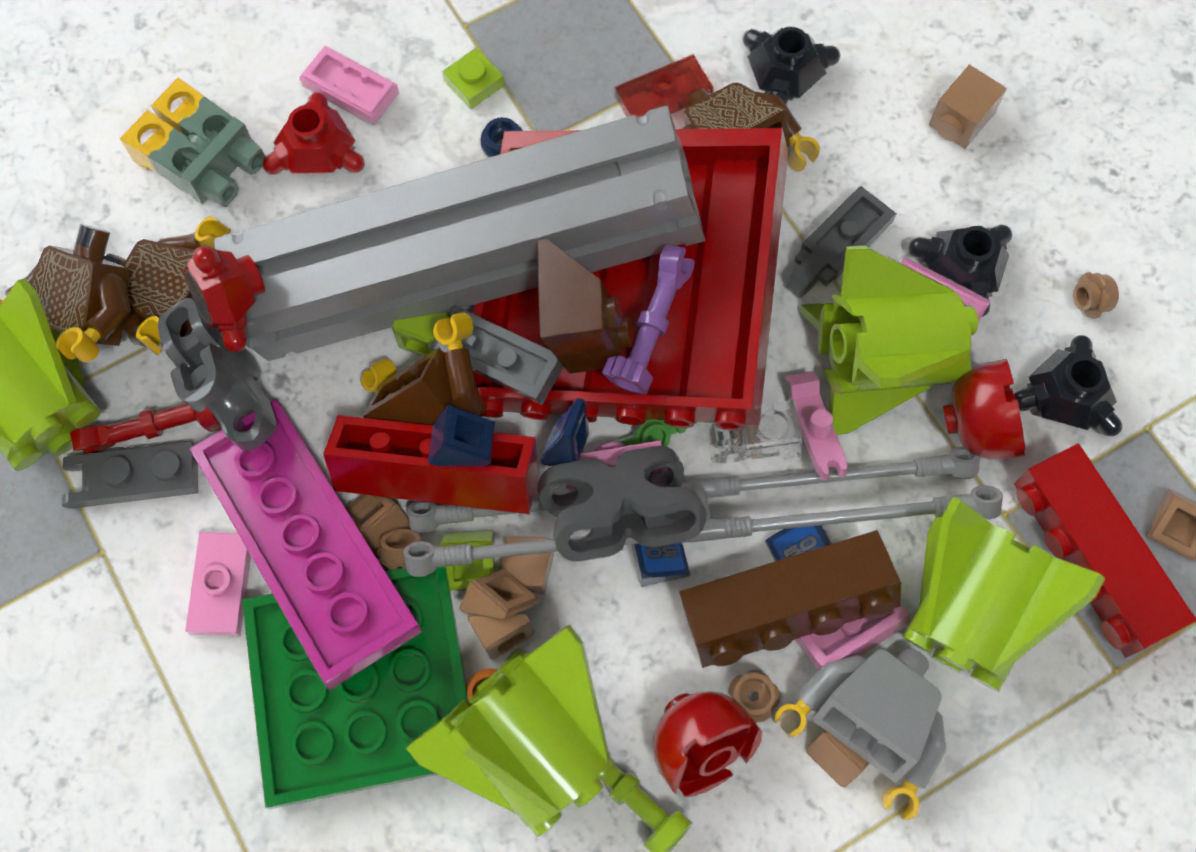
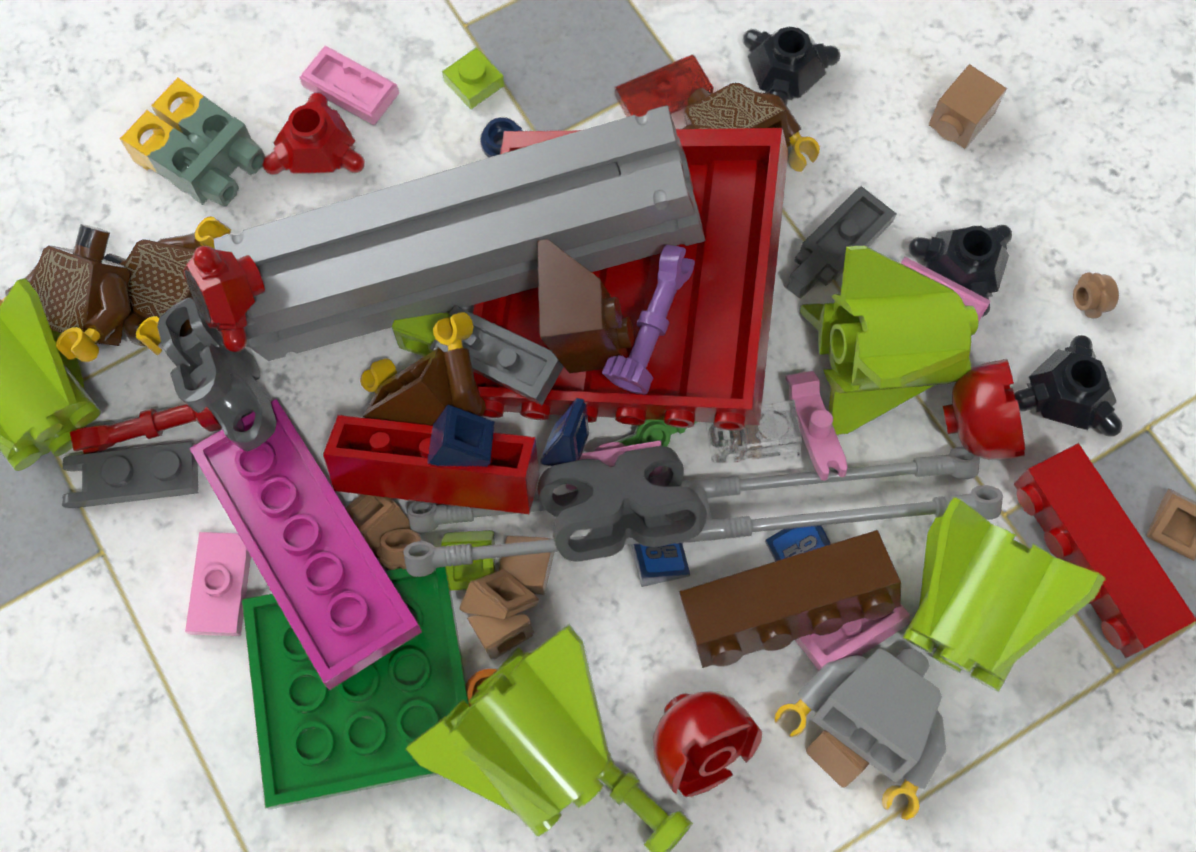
(759, 683): medium nougat plate -> none

